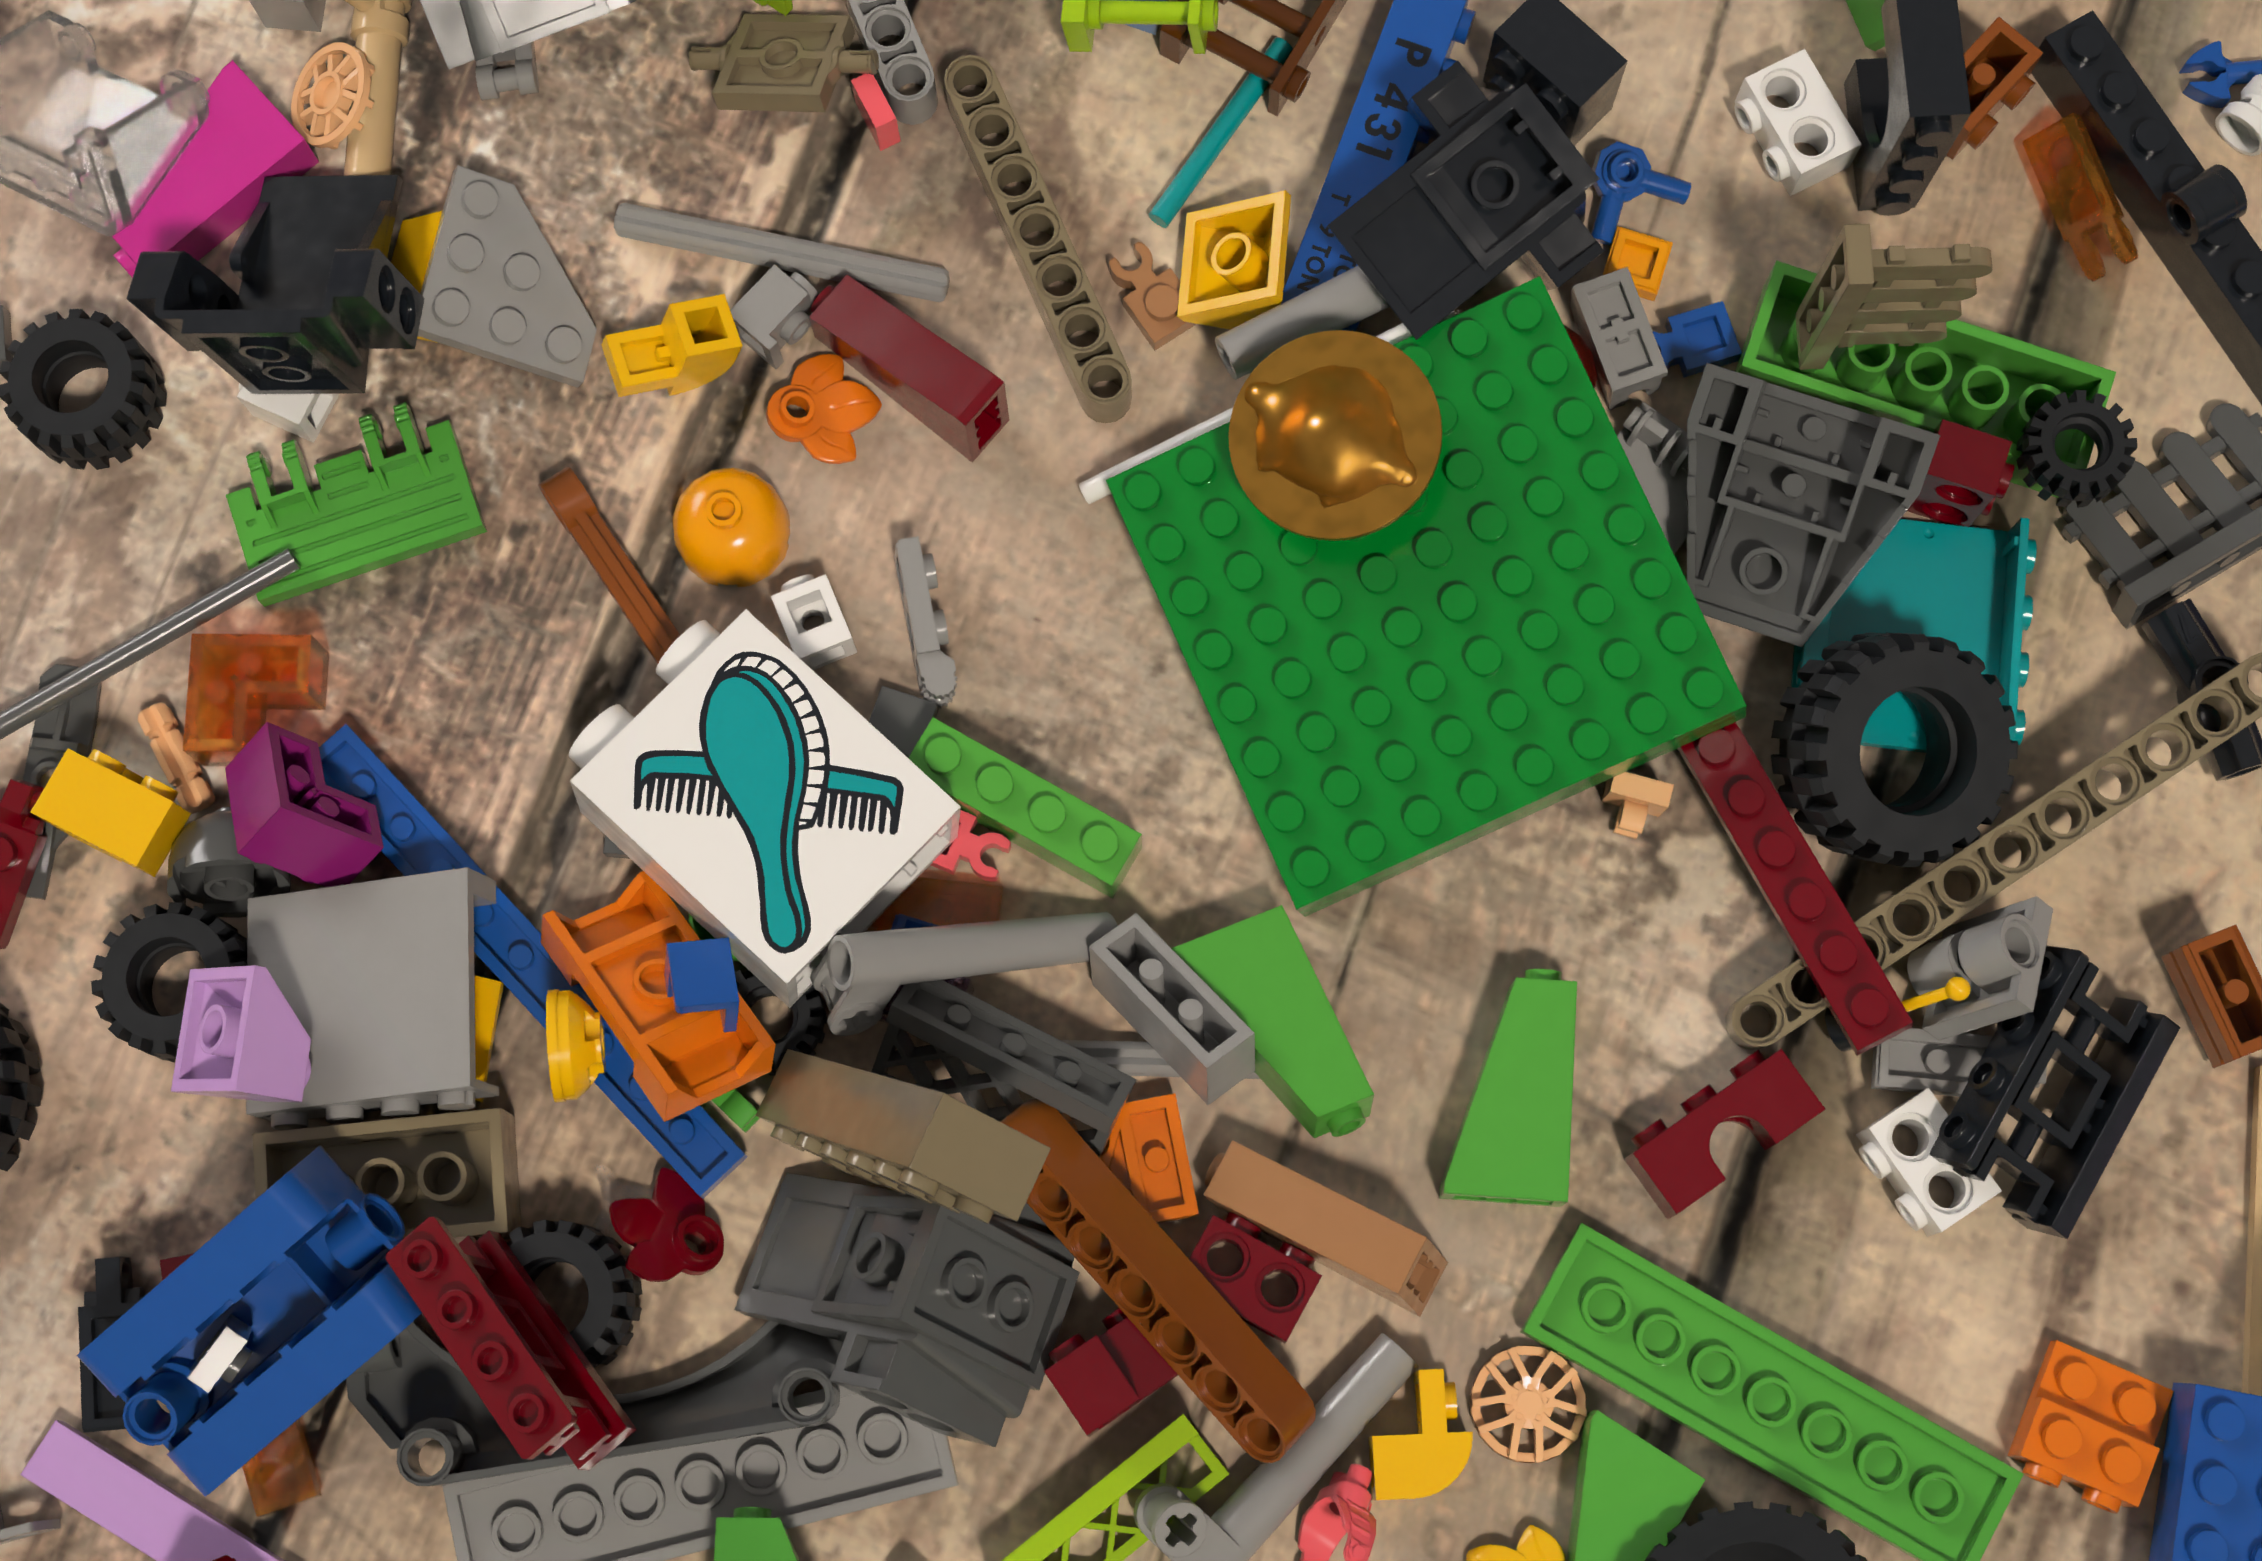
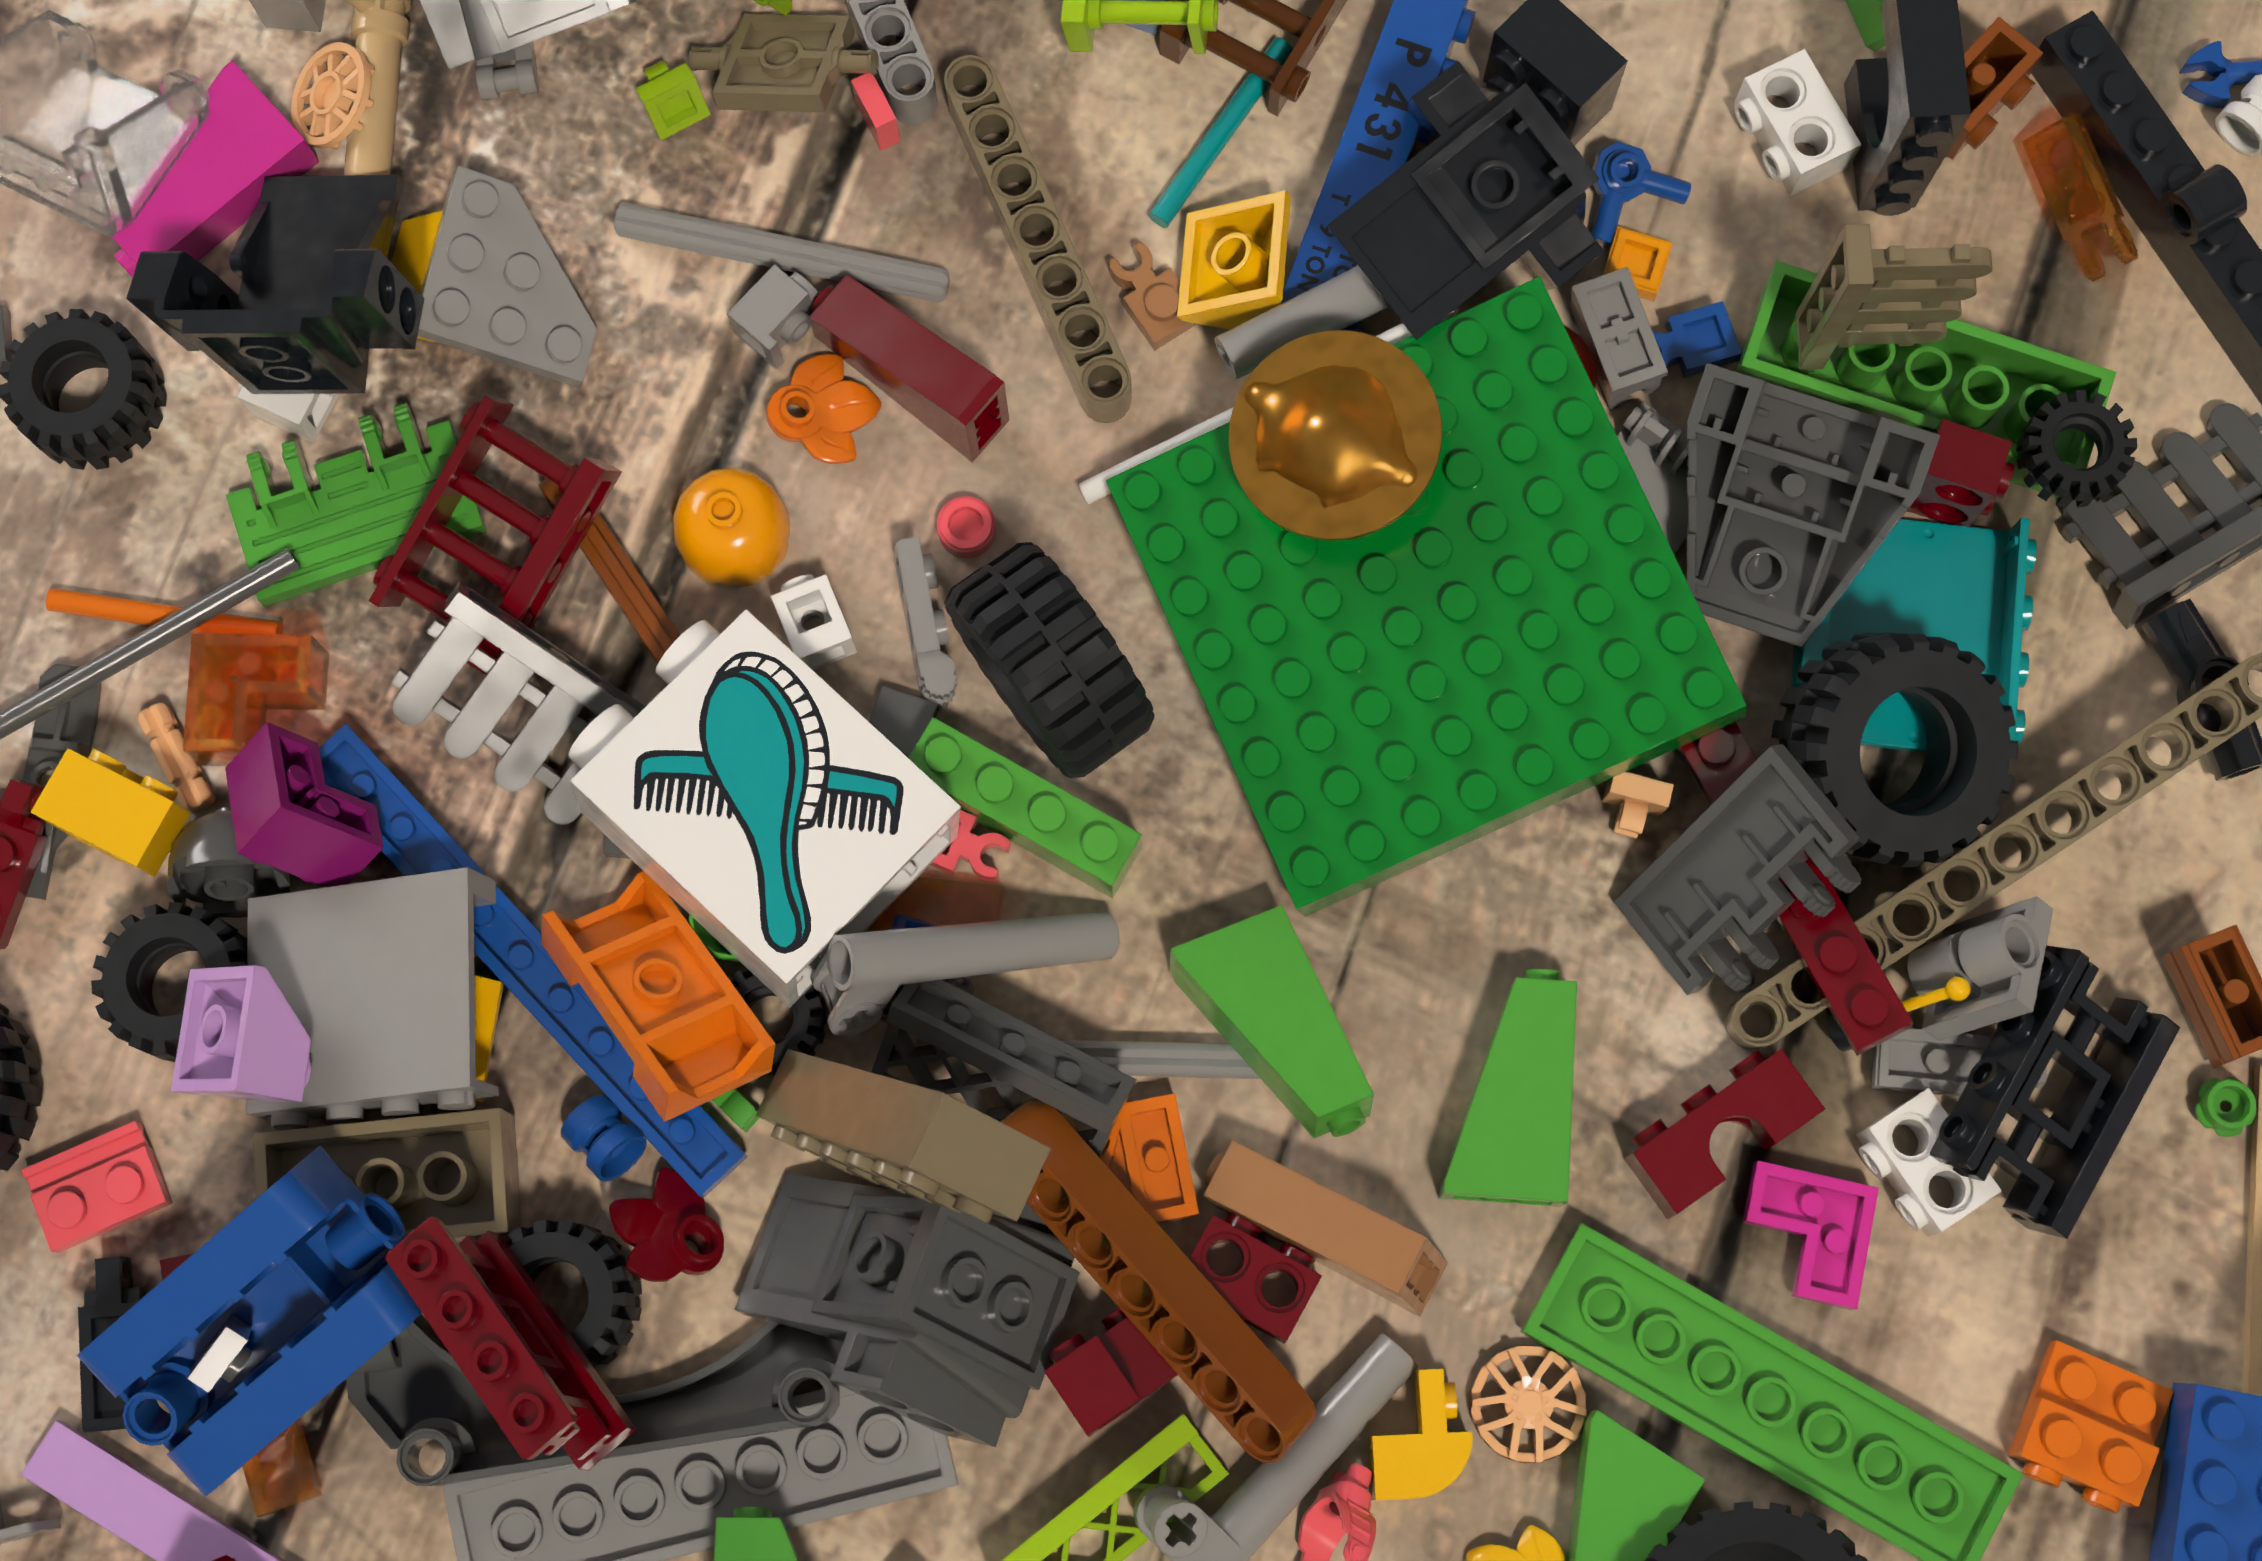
(96, 1187): none -> coral plate
(150, 613): none -> orange bar
(505, 678): none -> fence
(553, 537): none -> dark red fence
(573, 1044): yellow piece -> none
(603, 1138): none -> blue wheel
(671, 99): none -> lime tile
(681, 354): yellow brick -> none
(703, 978): blue panel -> none
(966, 527): none -> coral tile
(1050, 659): none -> black tyre
(1172, 1008): light grey brick -> none
(1728, 870): none -> dark grey hinge
(1833, 1223): none -> dark pink plate
(2241, 1103): none -> bright green plate

